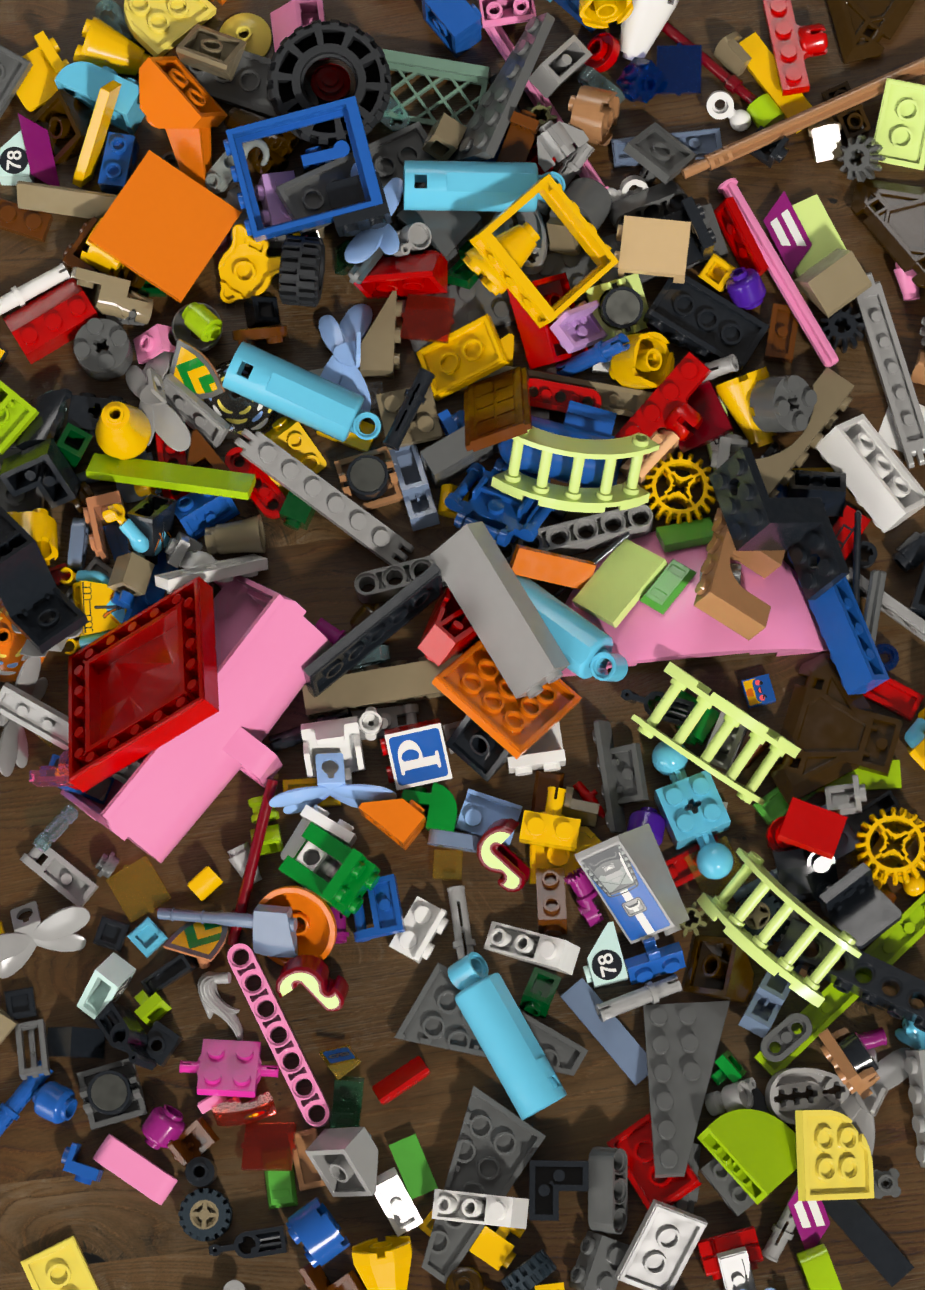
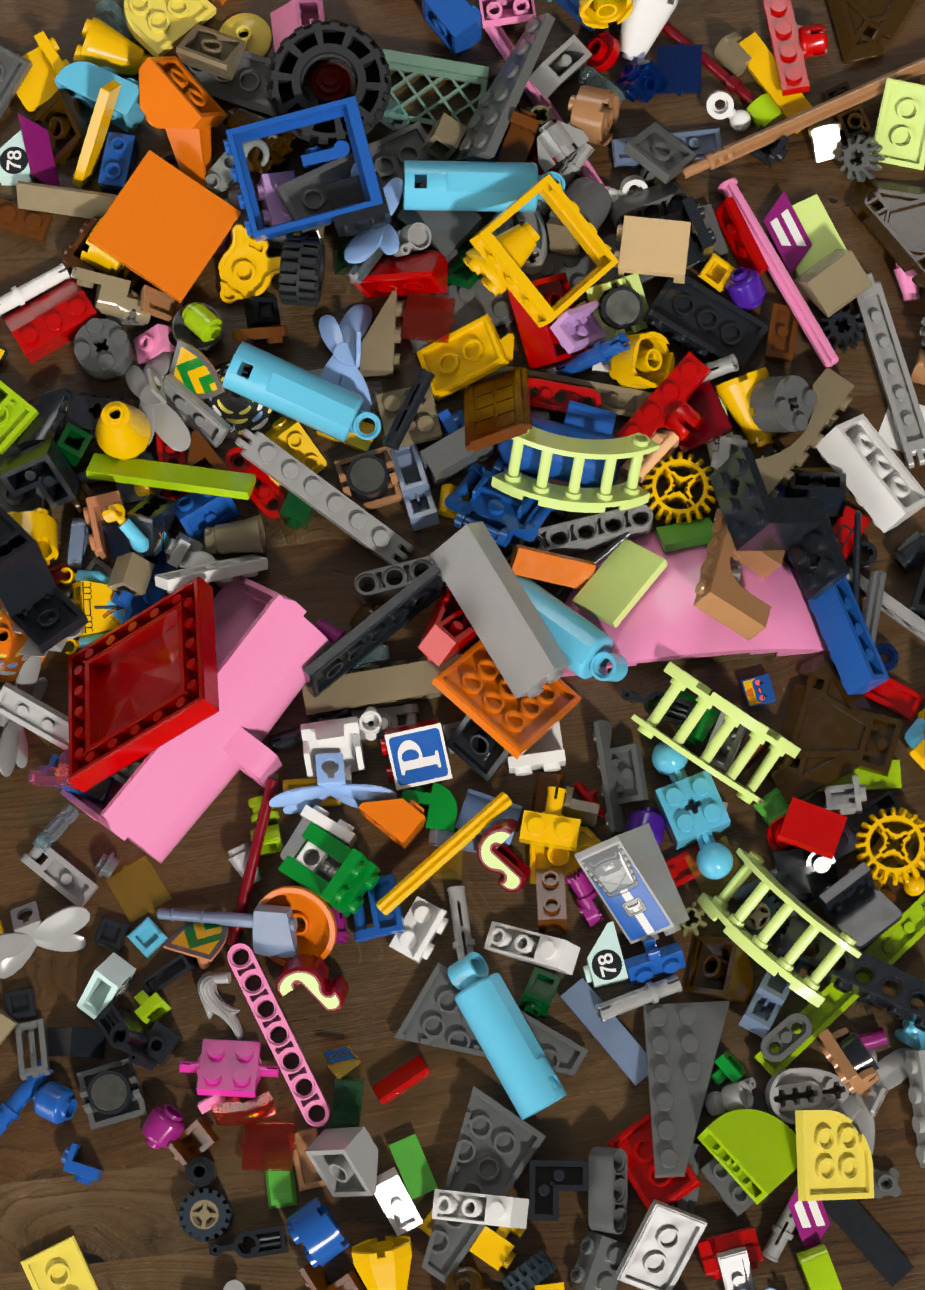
(135, 1169): bright pink beam -> none
(158, 304): none -> medium nougat tile
(204, 883): yellow brick -> none
(444, 853): none -> yellow axle
(668, 586): bright green tile -> none

